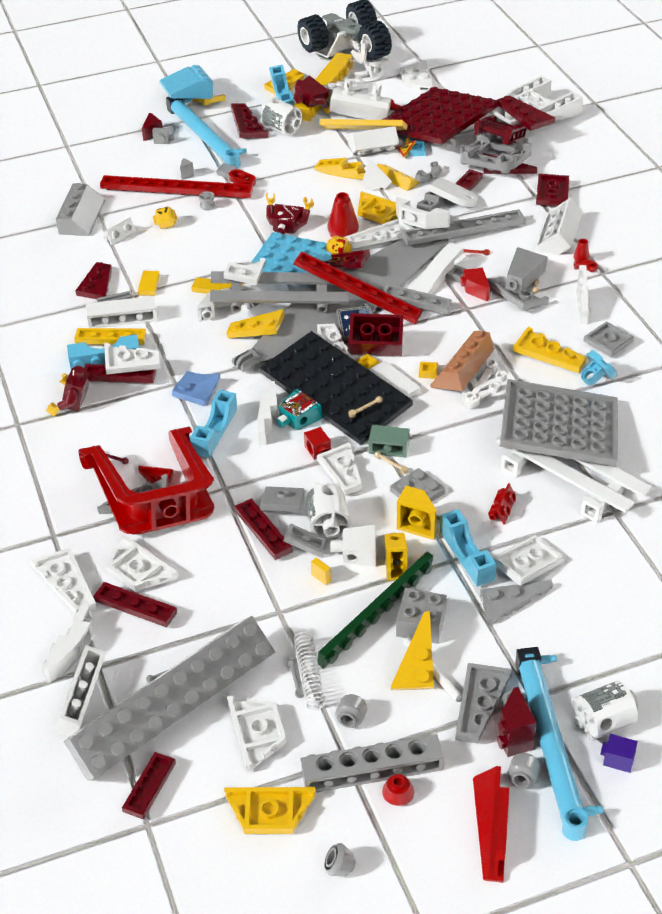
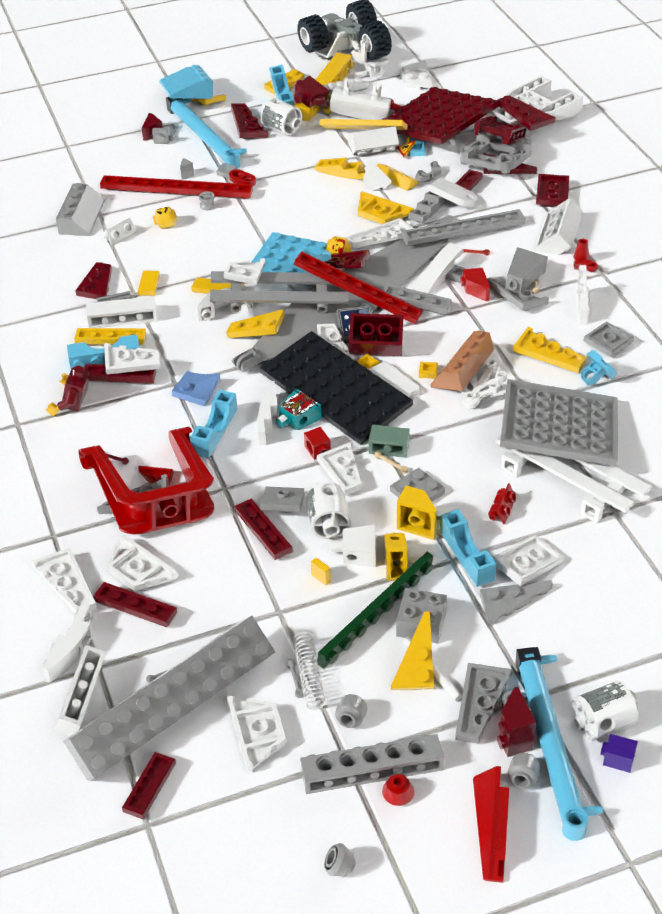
(269, 808): yellow wing -> none
(287, 217): dark red torso -> none
(303, 539): light grey tile -> none
(342, 217): red cone -> none
(352, 413): tan hinge -> none
(423, 219): white slope -> none

